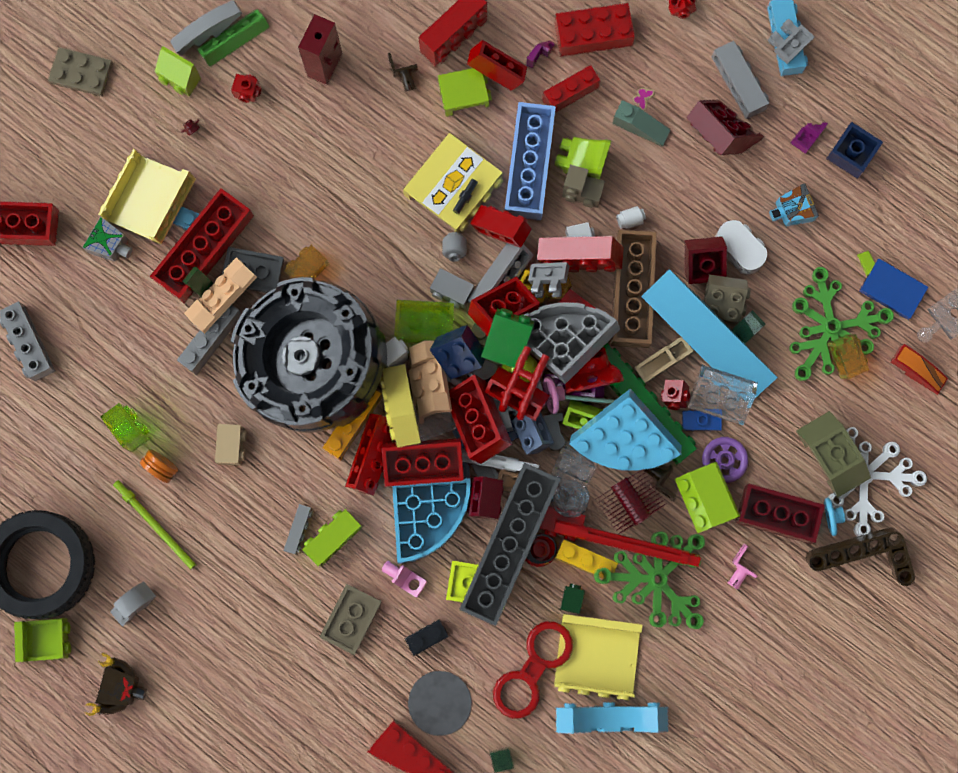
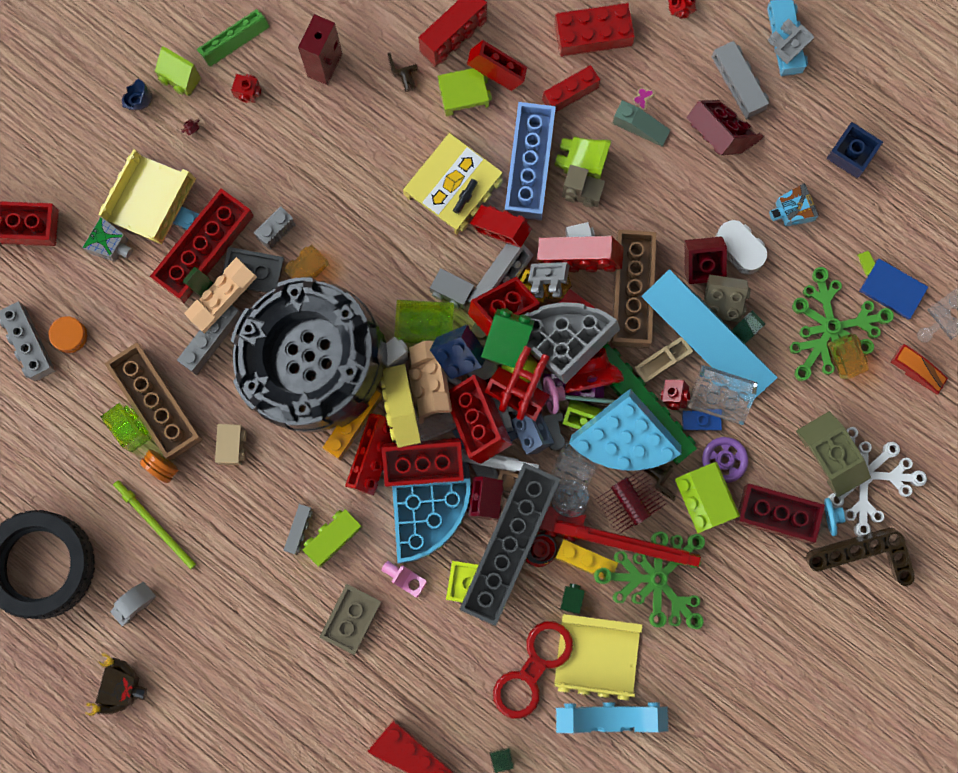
(42, 640): lime panel -> none
(68, 334): none -> orange head
(80, 71): dark tan plate -> none
(137, 96): none -> dark blue hair
(153, 401): none -> medium nougat brick
(209, 24): light grey slope -> none
(274, 228): none -> light grey brick
(311, 359): light grey tile -> none
(426, 637): black brick -> none
(439, 703): flat silver sticker -> none
(454, 246): light grey head -> none
(542, 48): magenta slope -> none
(631, 217): white brick -> none
(741, 572): bright pink bracket -> none
(807, 136): magenta slope -> none

